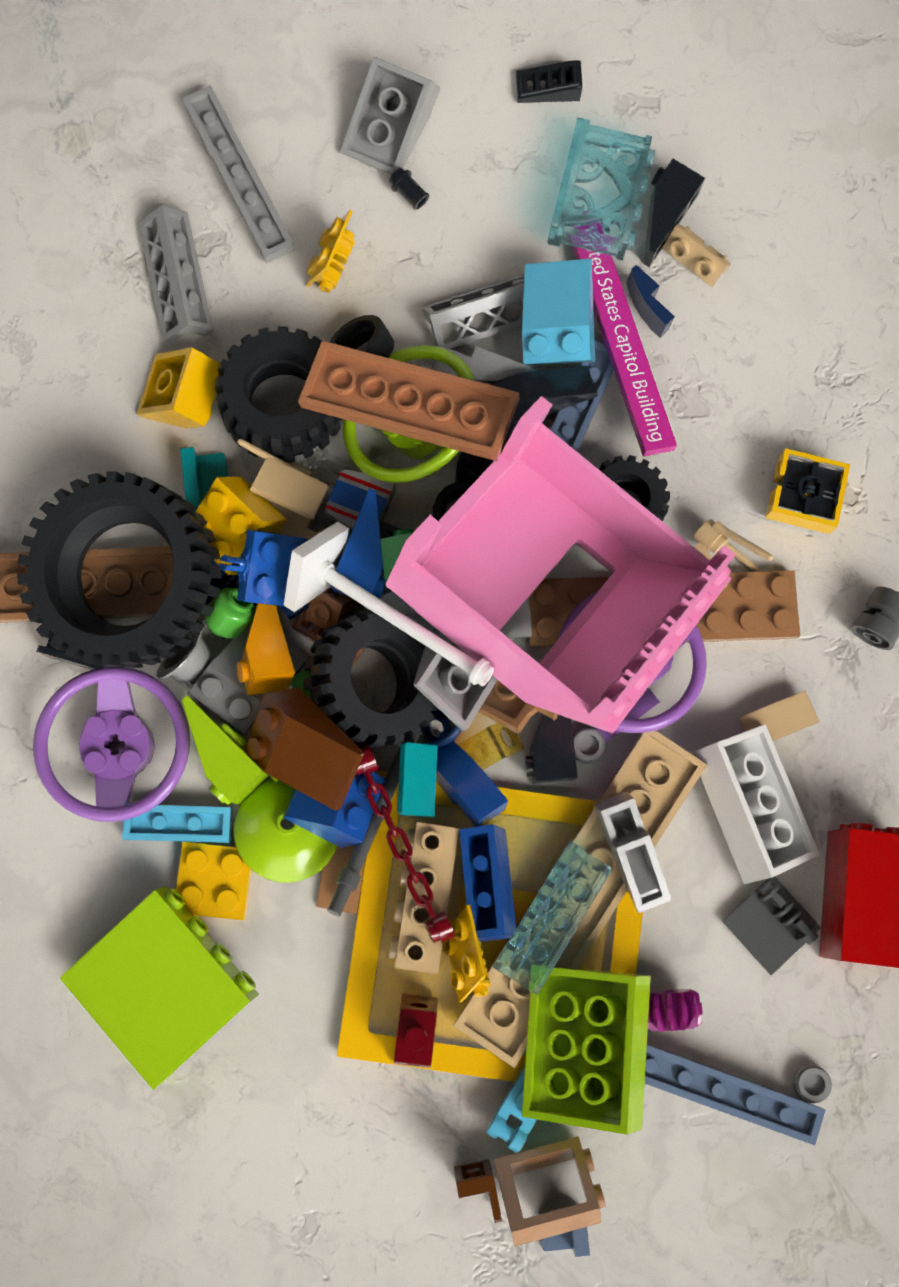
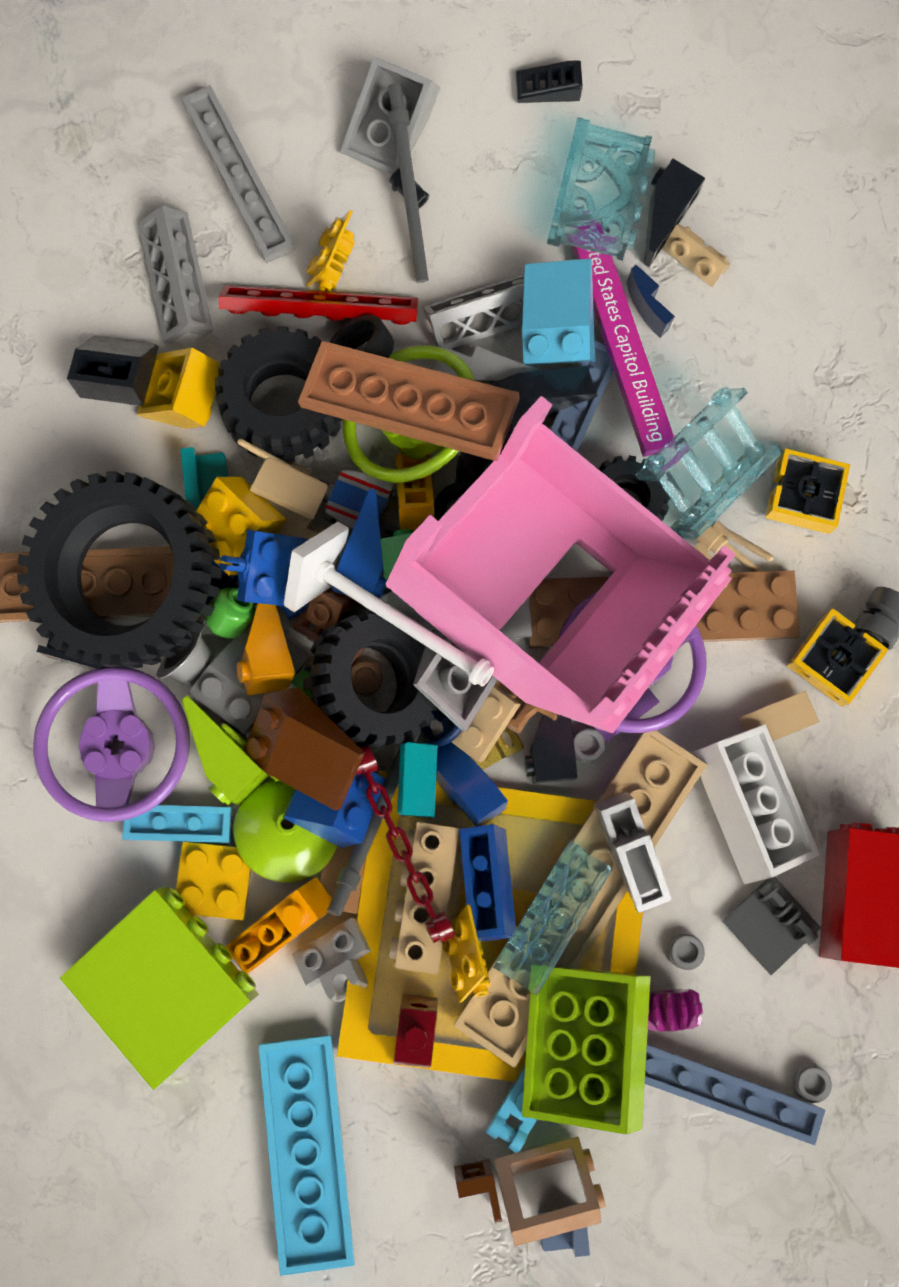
(113, 370): none -> black slope
(280, 925): none -> light orange slope
(306, 1155): none -> medium azure plate
(318, 303): none -> red plate
(333, 959): none -> light grey plate
(366, 677): none -> medium nougat tile
(399, 121): none -> dark grey bar
(414, 496): none -> light orange slope
(487, 725): none -> tan plate
(686, 951): none -> light grey tile
(736, 475): none -> clear light blue fence
(837, 658): none -> piece

